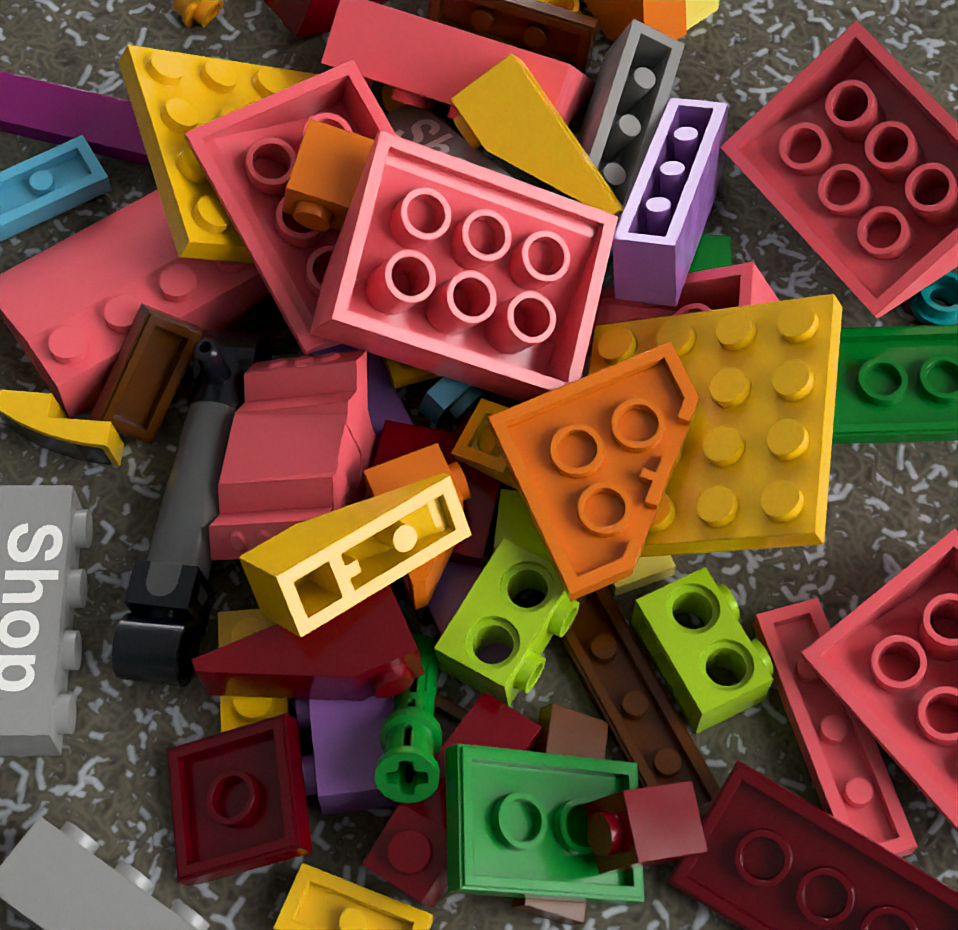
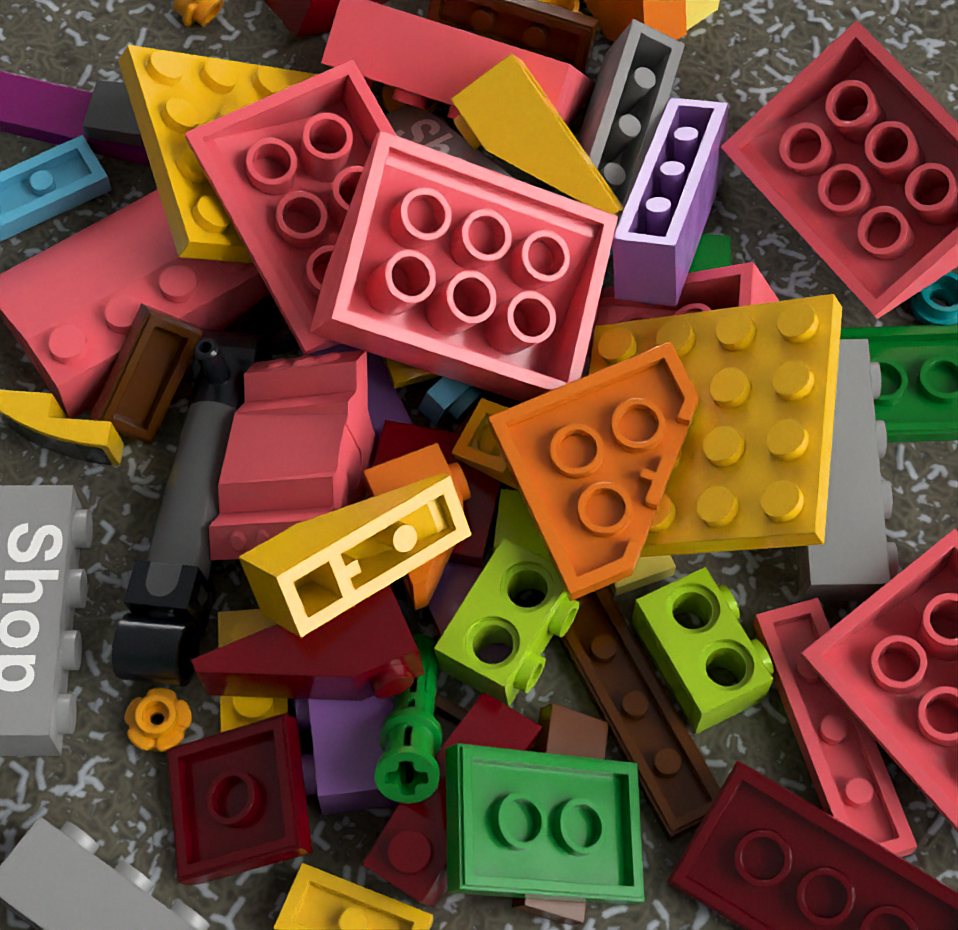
(111, 115): none -> dark grey tile
(165, 735): none -> light orange plate
(325, 175): orange slope -> none
(645, 827): dark red brick -> none
(855, 547): none -> light grey brick

